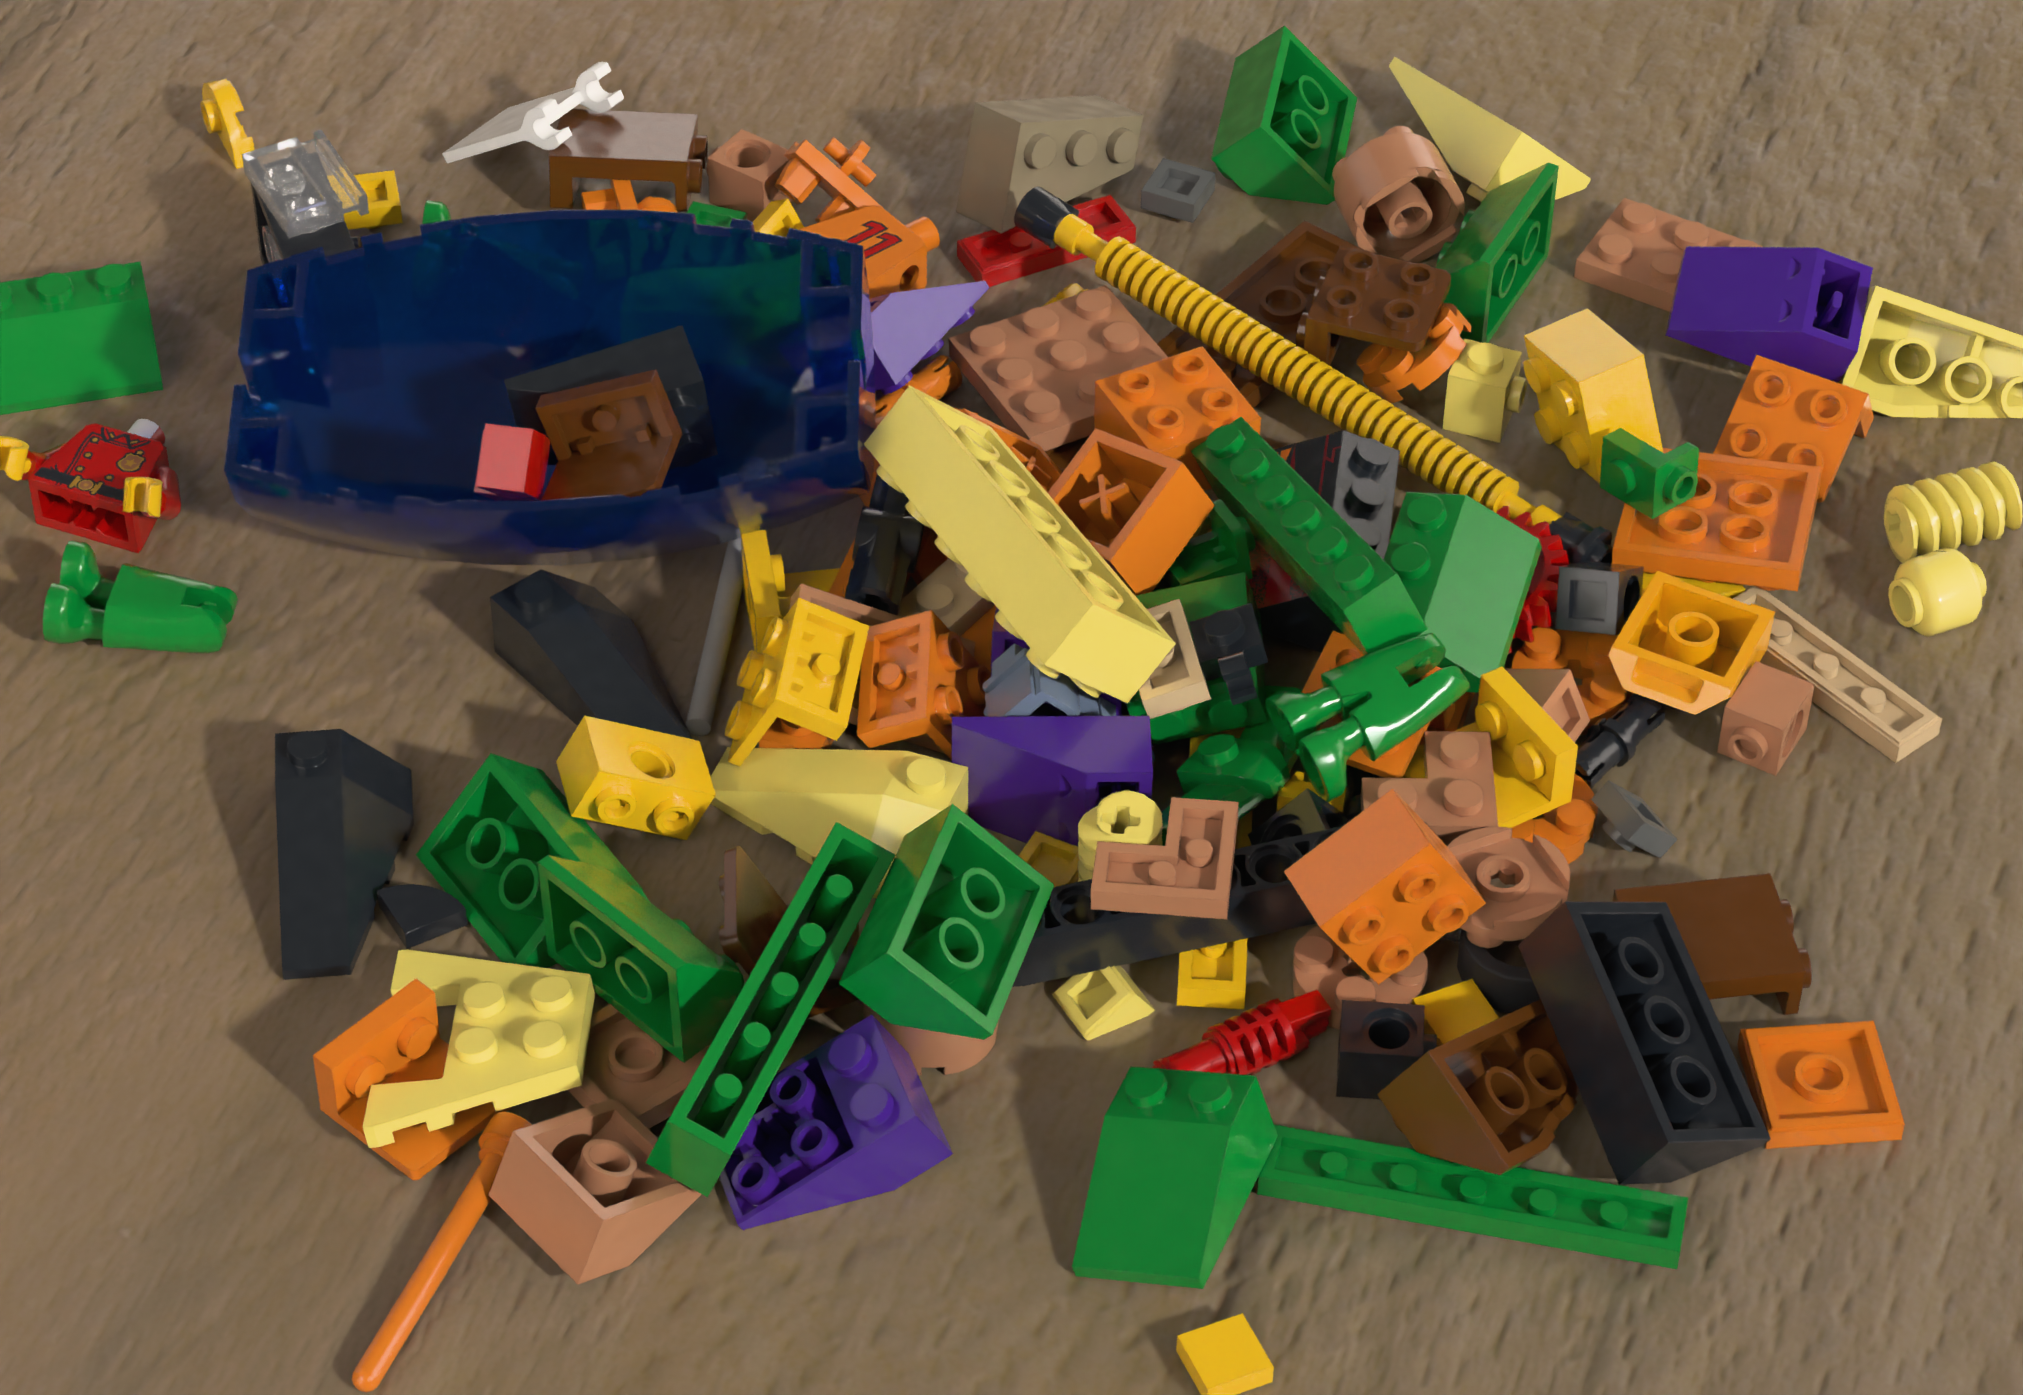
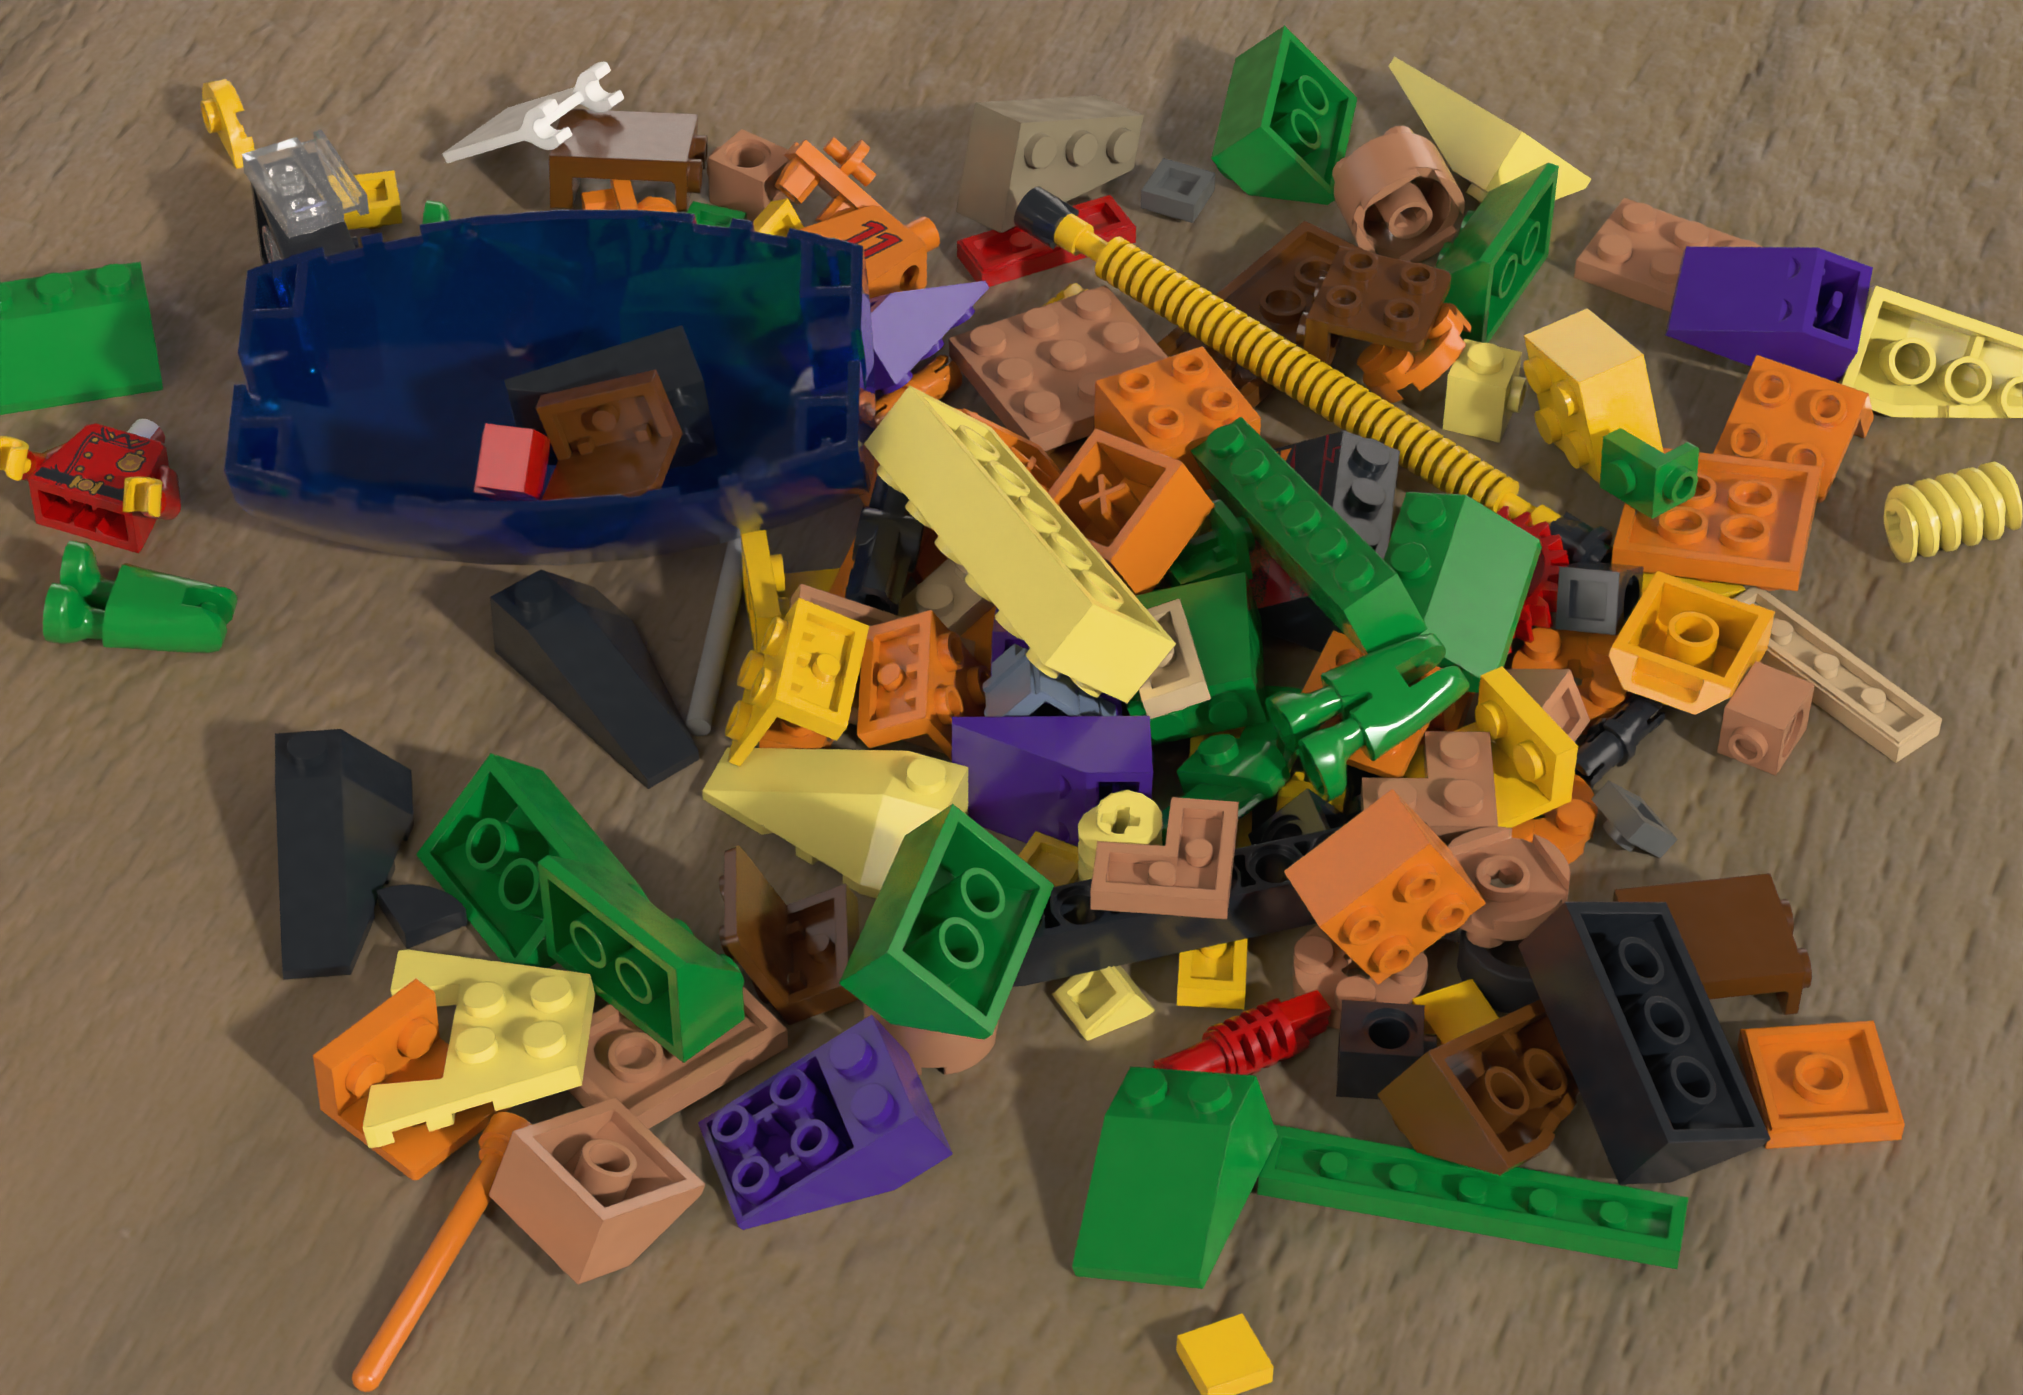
(635, 778): yellow brick -> none
(770, 1010): green brick -> none
(1228, 647): black plate -> none
(1937, 592): light yellow head -> none

